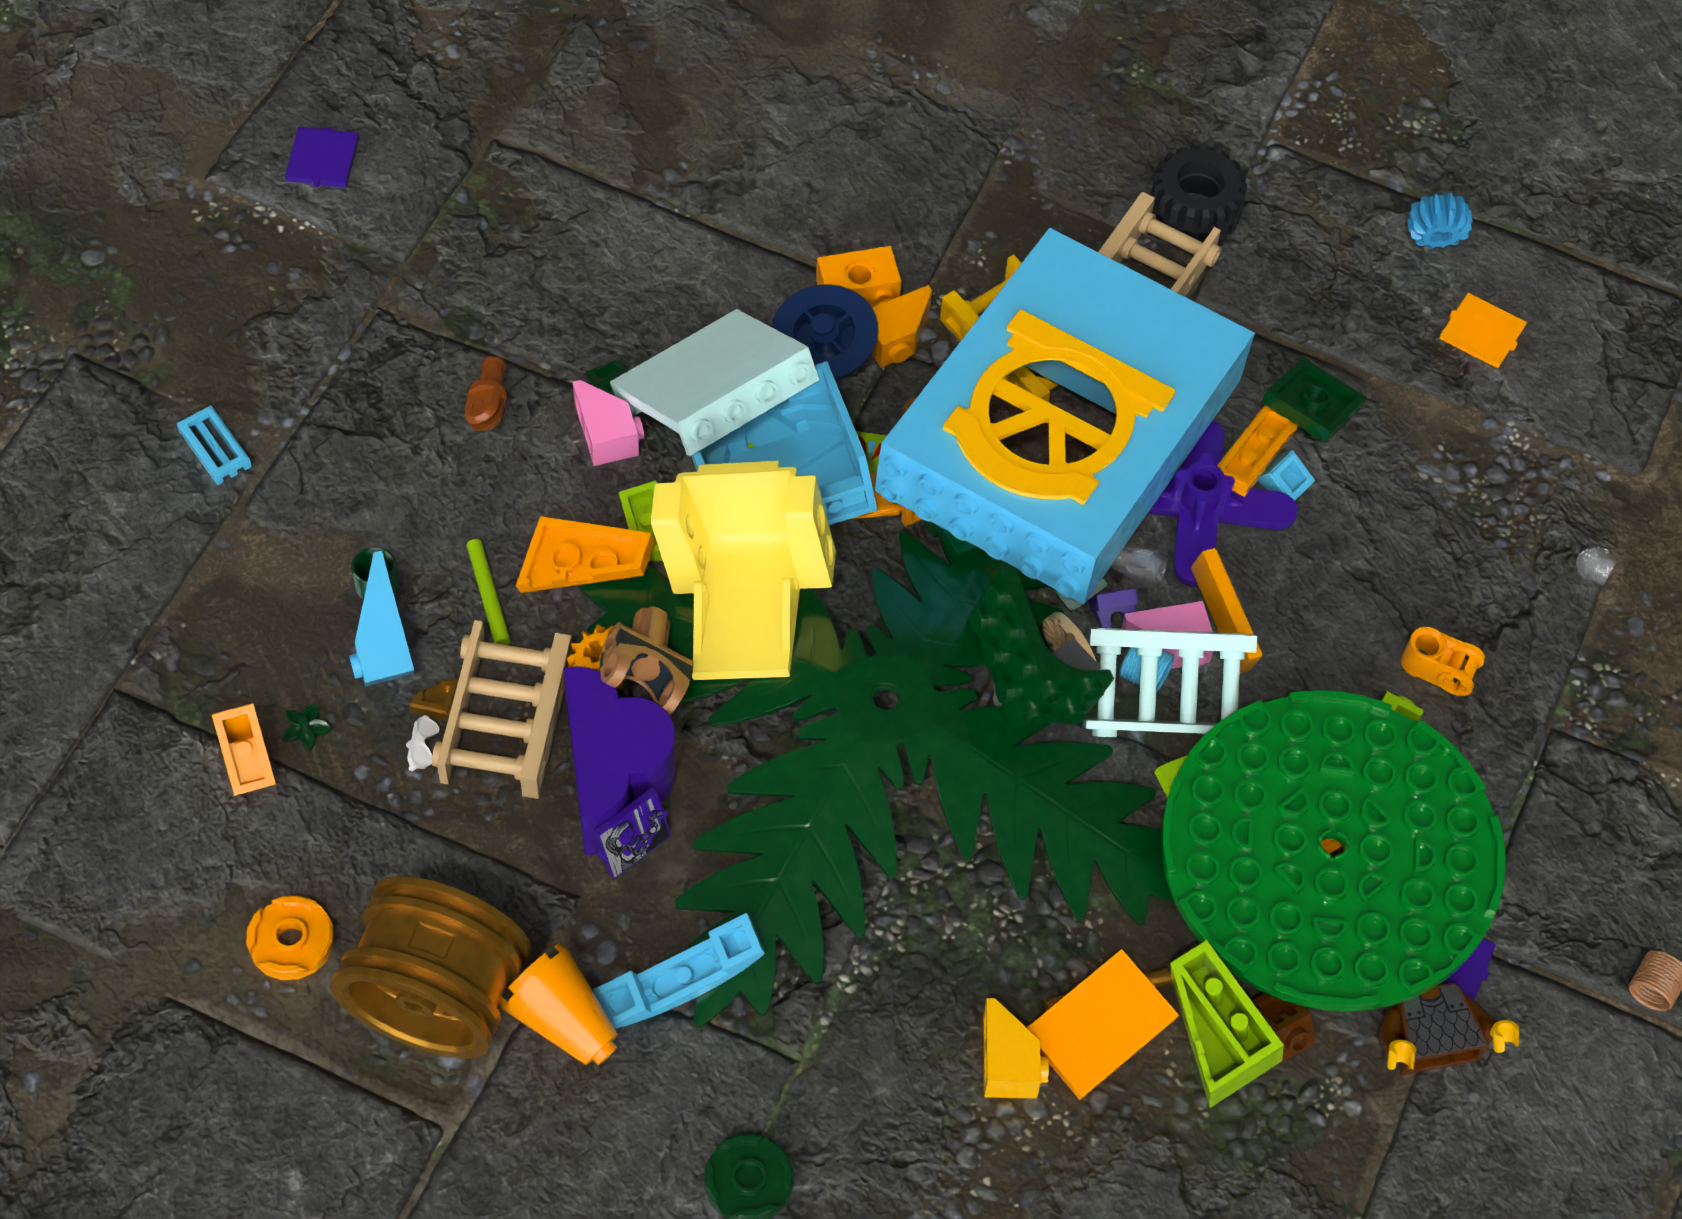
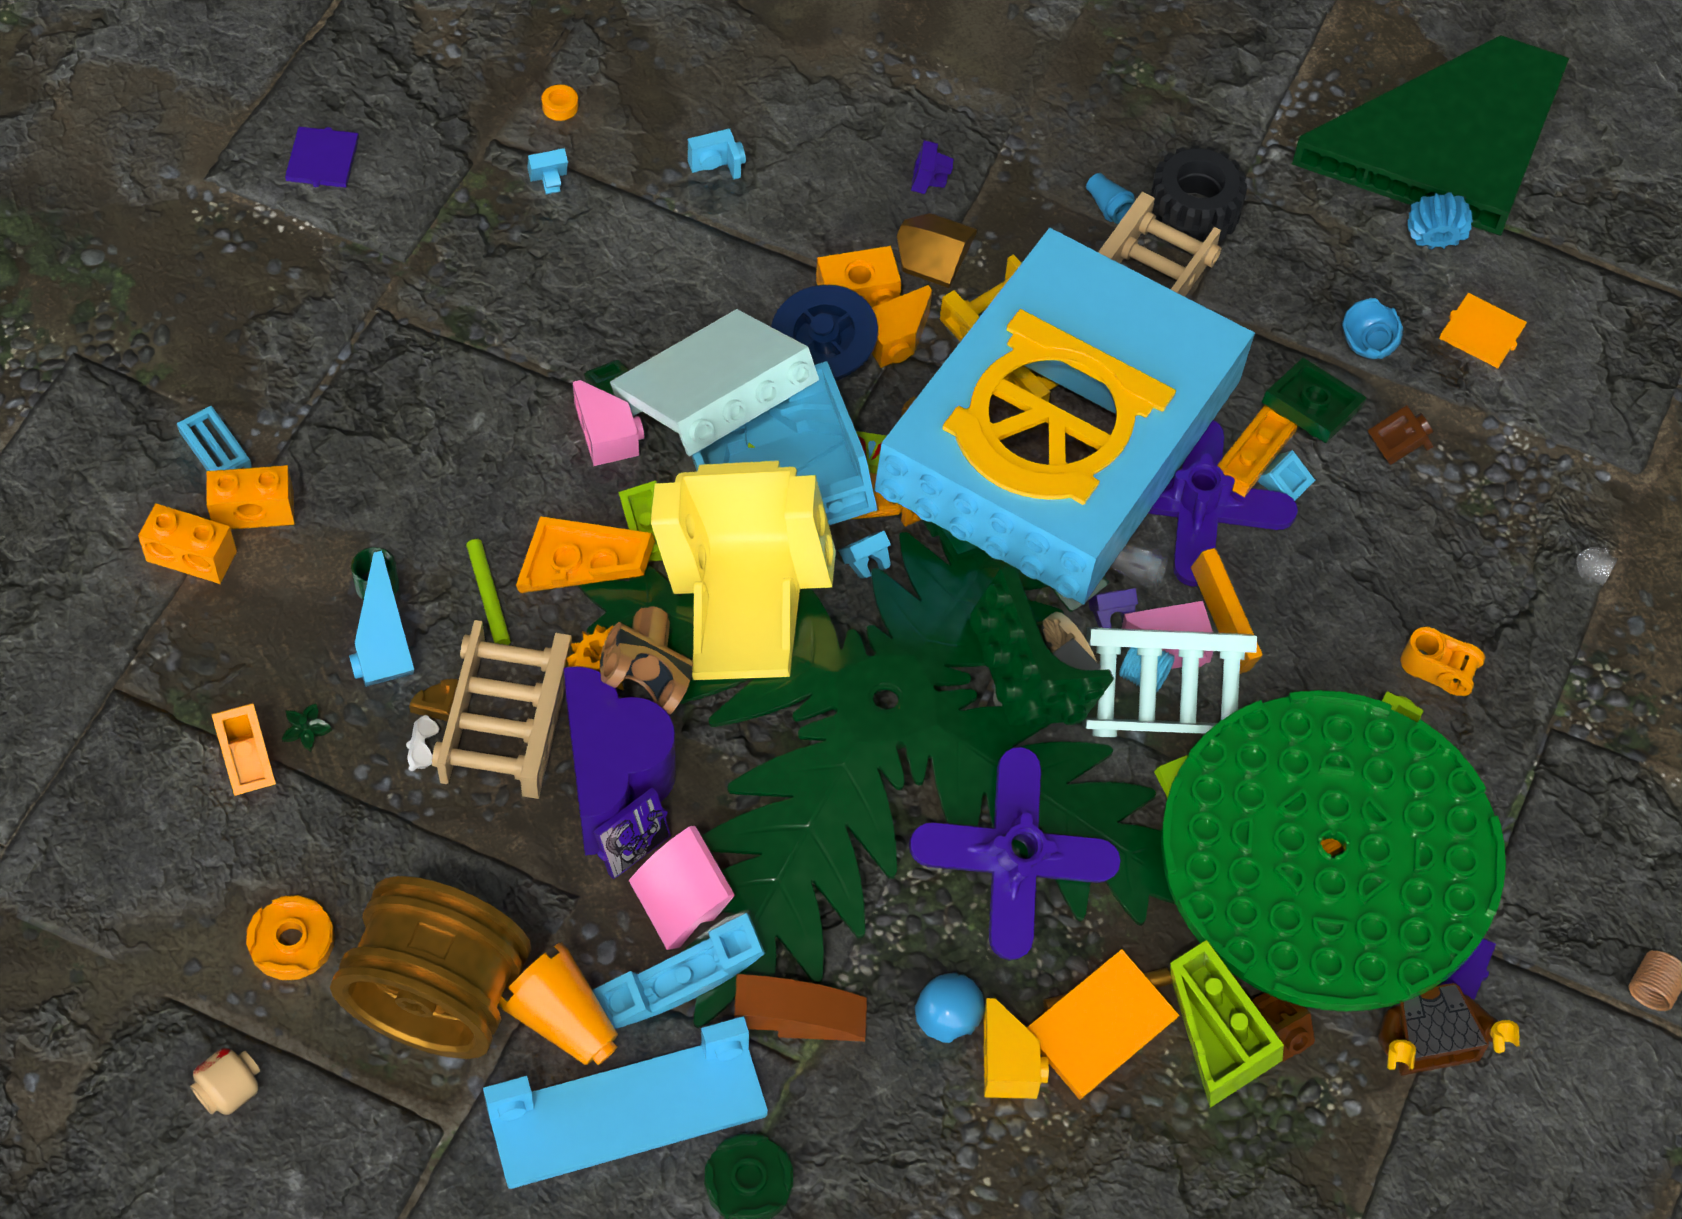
(187, 543): none -> light orange brick
(225, 1081): none -> tan head
(251, 497): none -> light orange brick
(487, 396): dark orange arm -> none
(548, 168): none -> medium azure tile
(560, 102): none -> light orange tile
(626, 1107): none -> medium azure bracket
(681, 887): none -> bright pink slope
(715, 150): none -> medium azure bracket
(800, 1008): none -> dark orange slope
(857, 553): none -> medium azure tile
(930, 168): none -> dark purple tile
(933, 247): none -> pearl gold slope
(950, 1007): none -> dark azure hair
(991, 852): none -> dark purple piece
(1110, 197): none -> dark azure cone
(1372, 329): none -> dark azure hair
(1401, 434): none -> reddish brown bracket
(1446, 131): none -> dark green slope

